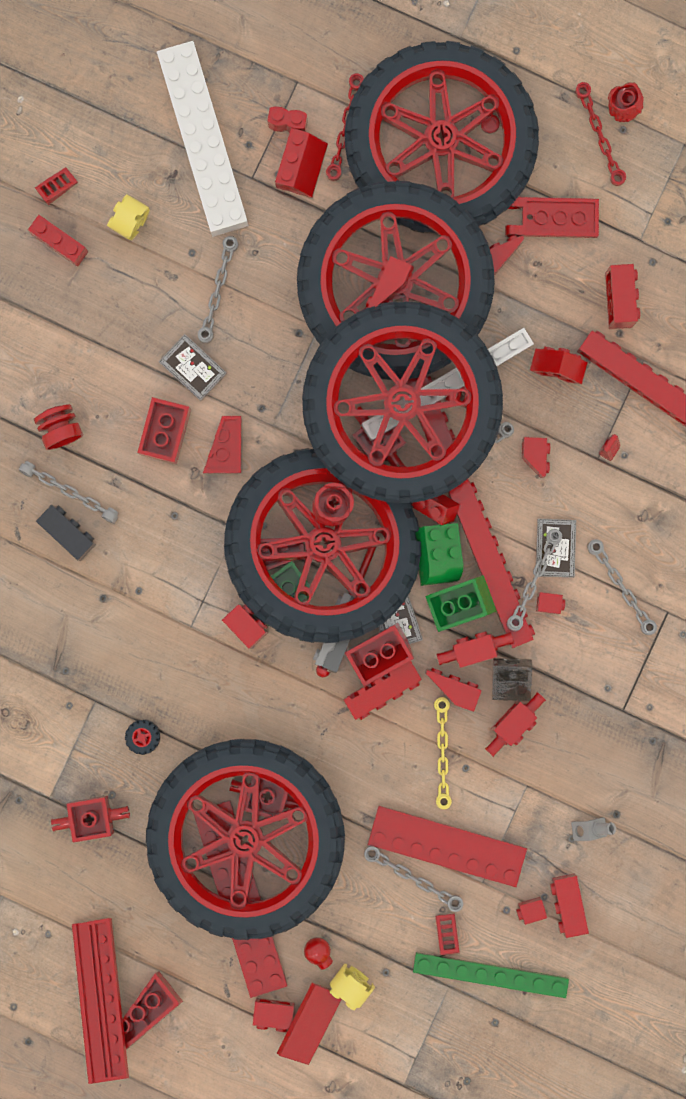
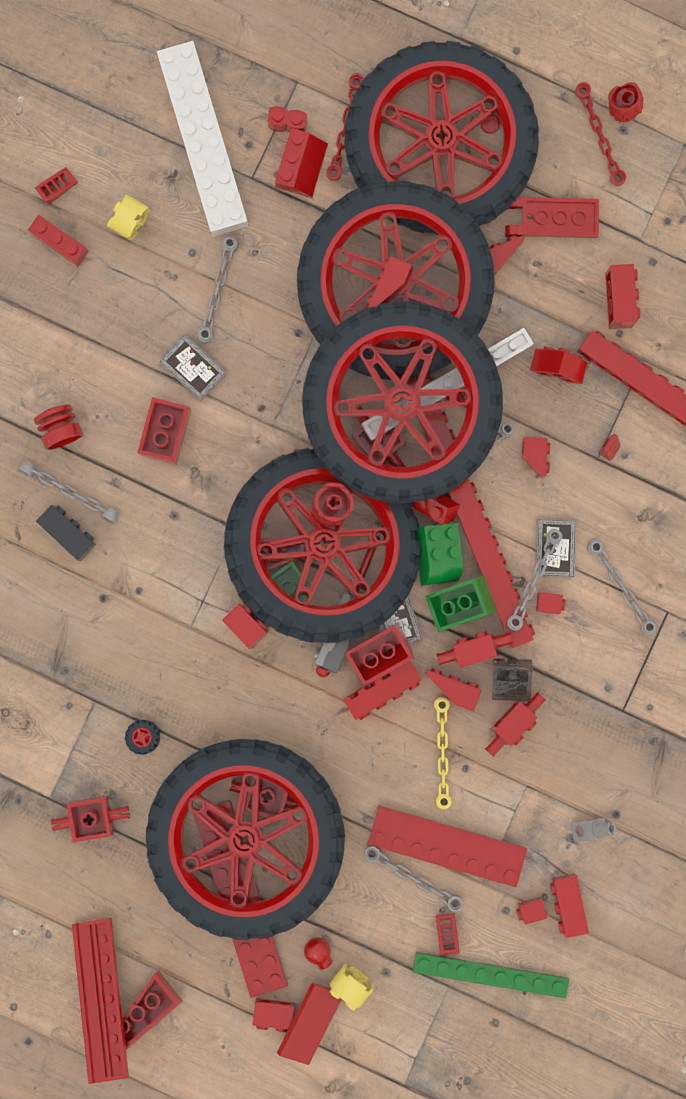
(226, 448): red wing -> none

